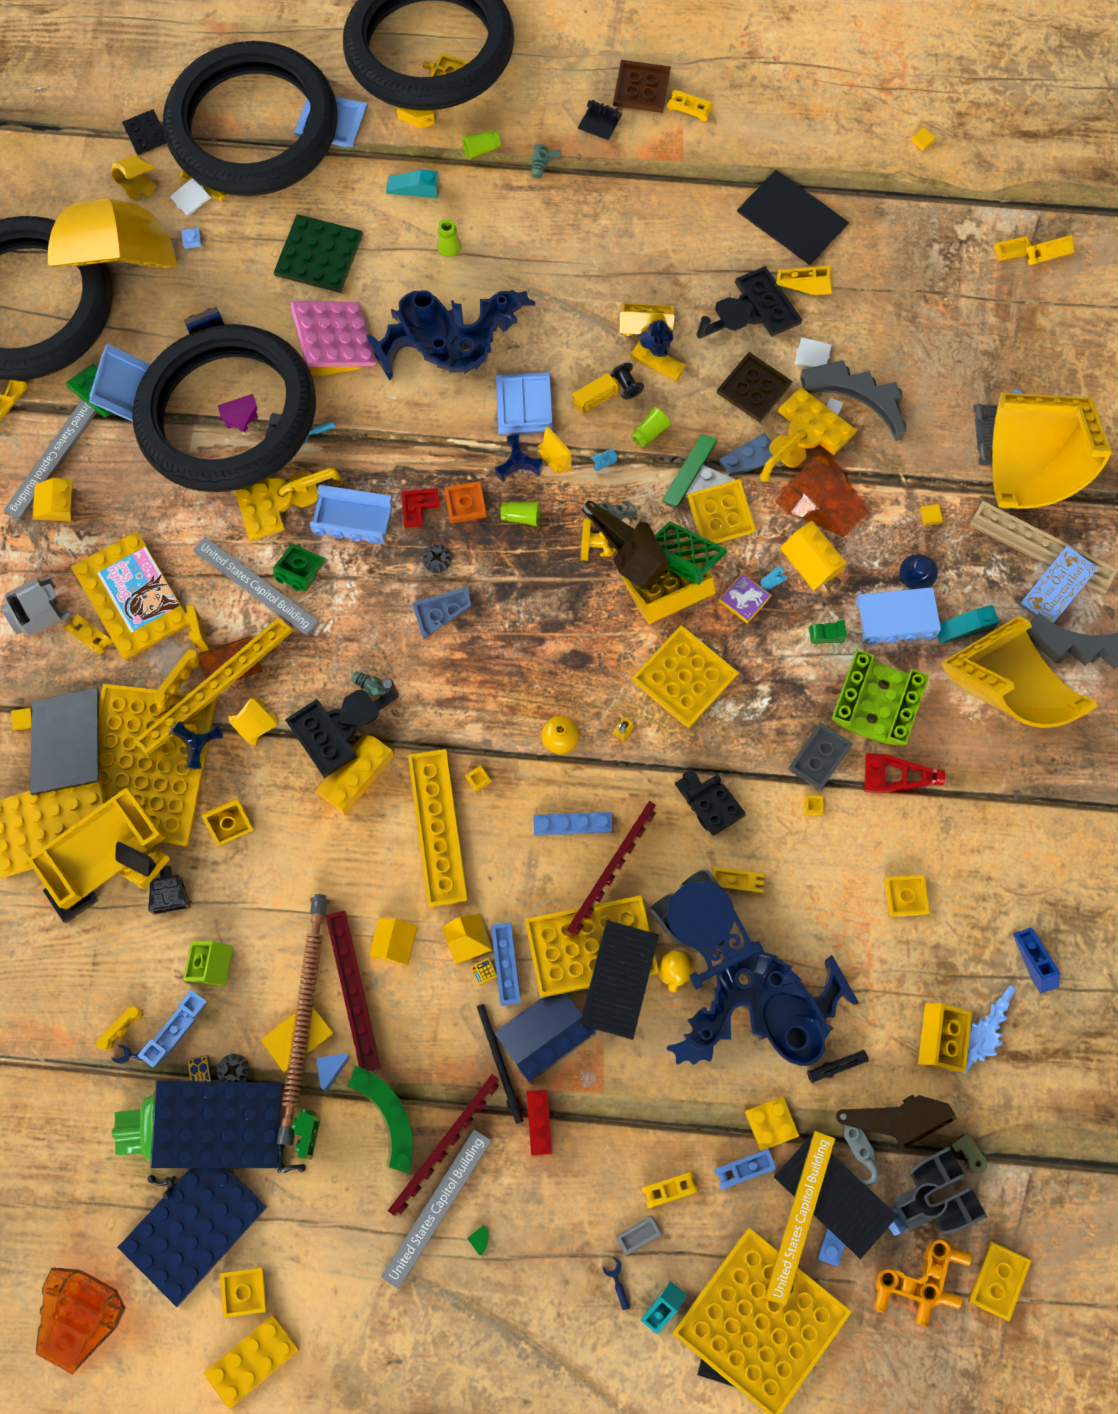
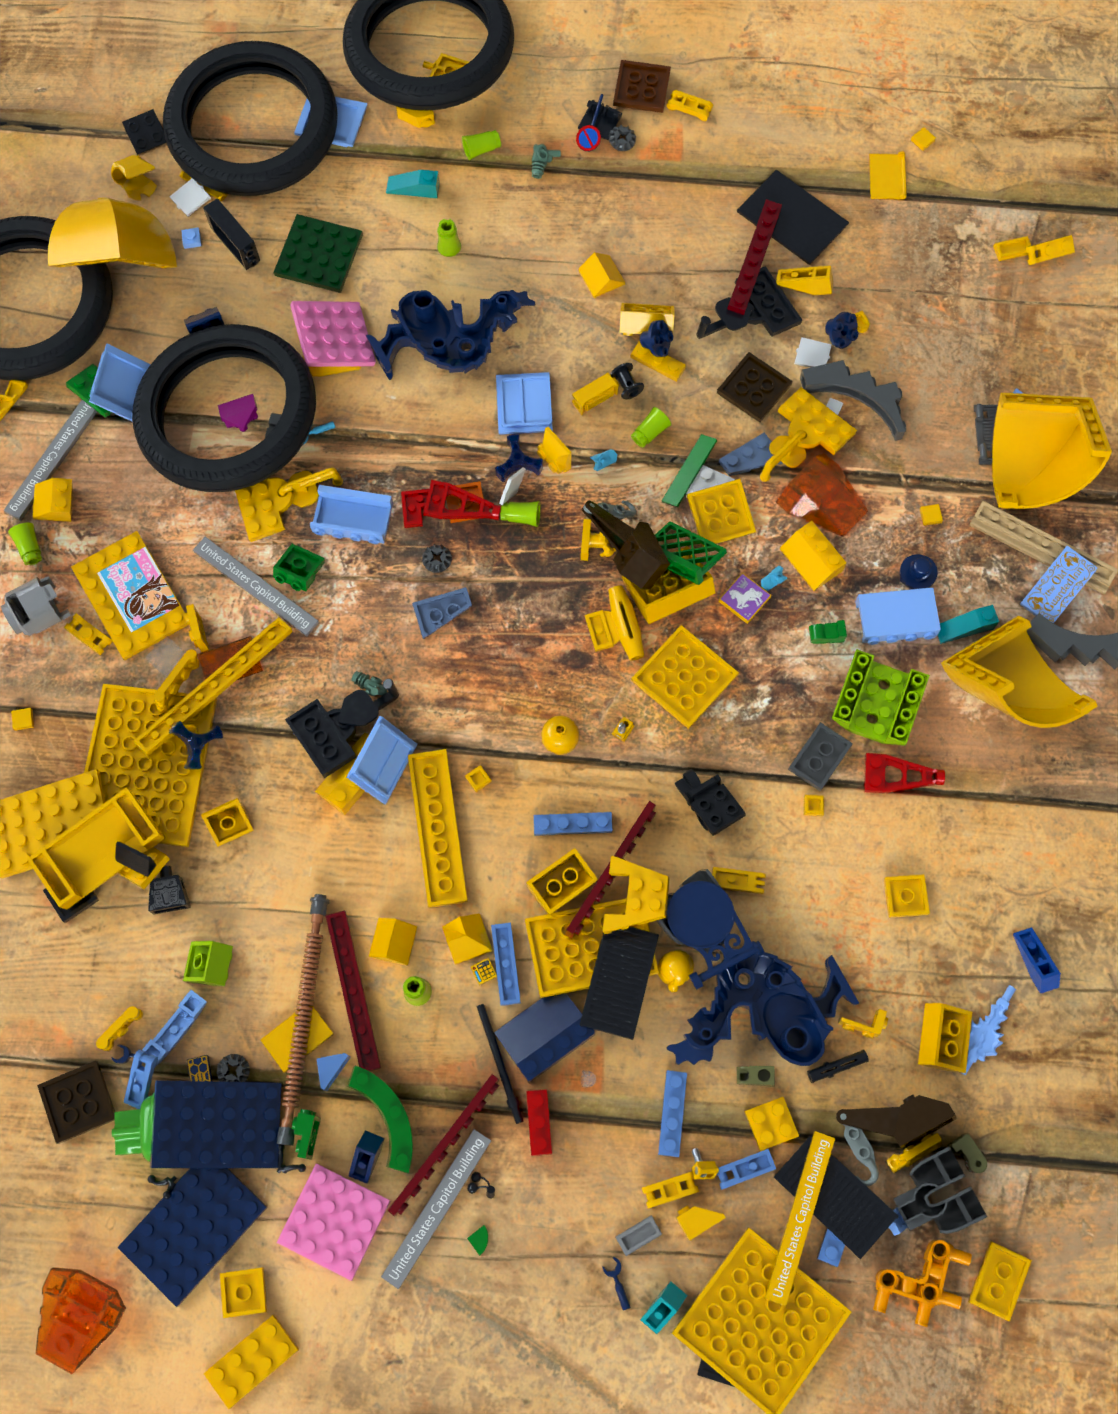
(26, 543): none -> lime plant
(65, 741): piece -> none
(77, 1102): none -> dark brown plate
(140, 1078): none -> medium blue plate
(231, 234): none -> black window
(253, 721): yellow piece -> none
(333, 1221): none -> bright pink plate
(366, 1156): none -> dark blue slope
(382, 760): none -> light blue piece
(423, 992): none -> lime plant
(437, 498): none -> red plate
(473, 1187): none -> black piece
(512, 486): none -> white piece
(561, 881): none -> yellow slope
(589, 137): none -> piece
(600, 274): none -> yellow slope
(618, 625): none -> yellow plate
(621, 144): none -> dark grey gear
(645, 897): none -> yellow wing
(672, 1113): none -> medium blue plate
(697, 1220): none -> yellow slope
(703, 1169): none -> yellow piece
(754, 257): none -> dark red plate
(756, 1075): none -> olive leg
(842, 329): none -> dark blue plate
(862, 322): none -> yellow tile
(879, 1022): none -> yellow bracket
(887, 176): none -> yellow piece
(914, 1153): none -> yellow hinge

